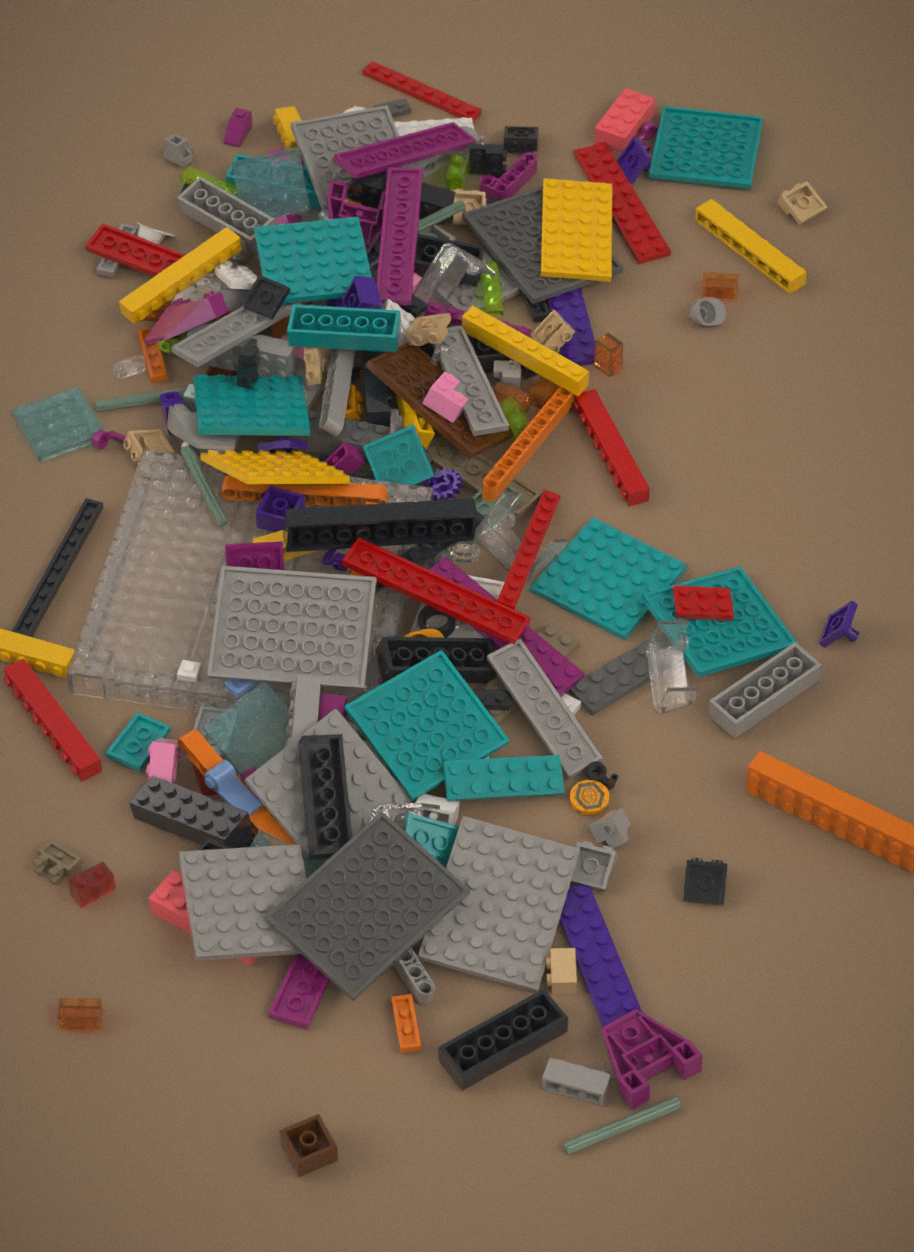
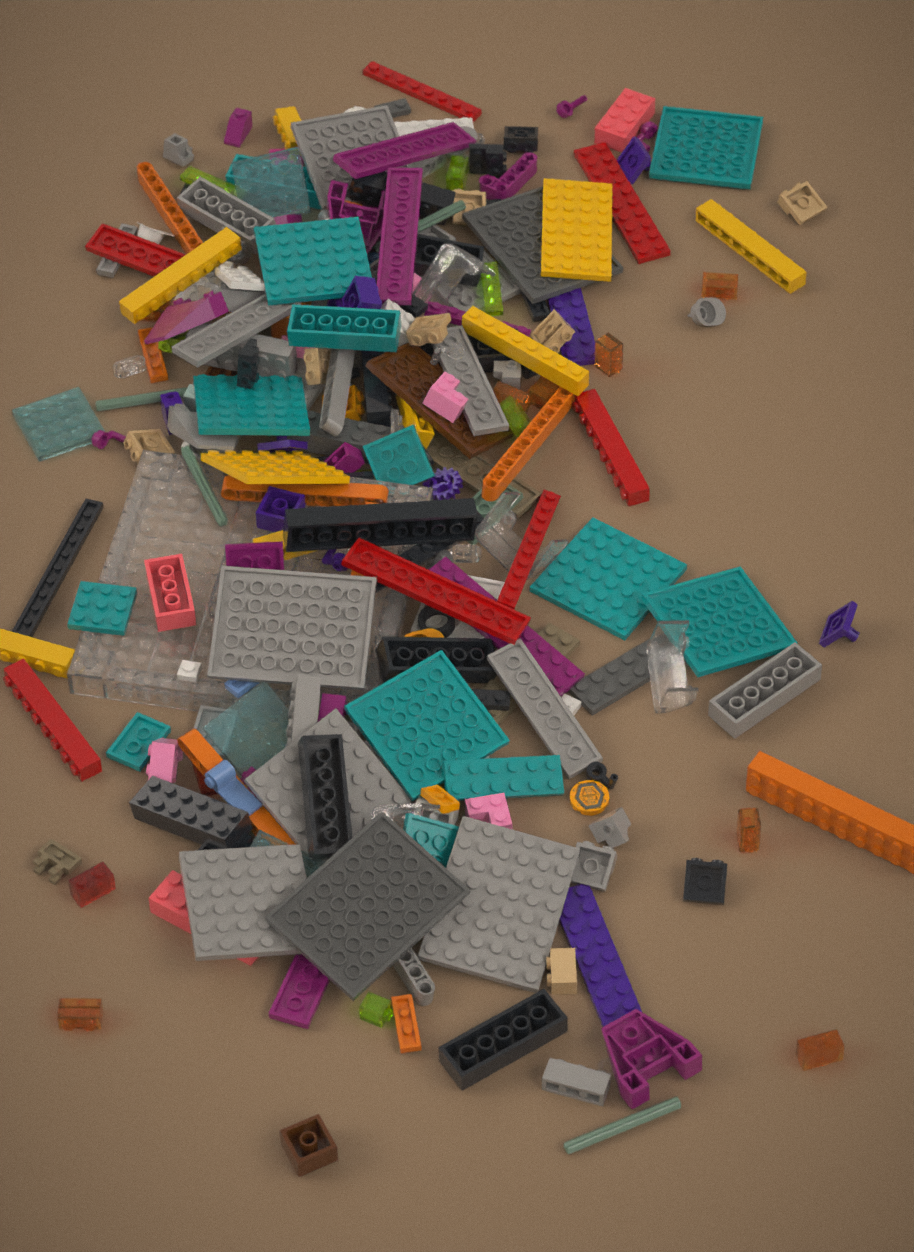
(102, 608): none -> teal plate
(167, 207): none -> orange beam
(170, 592): none -> coral brick
(266, 297): black plate -> none
(375, 1010): none -> clear neon green brick
(438, 796): none -> light orange plate
(489, 809): none -> bright pink brick
(565, 109): none -> magenta plate
(703, 603): red plate -> none
(748, 829): none -> clear orange brick
(820, 1050): none -> clear orange brick

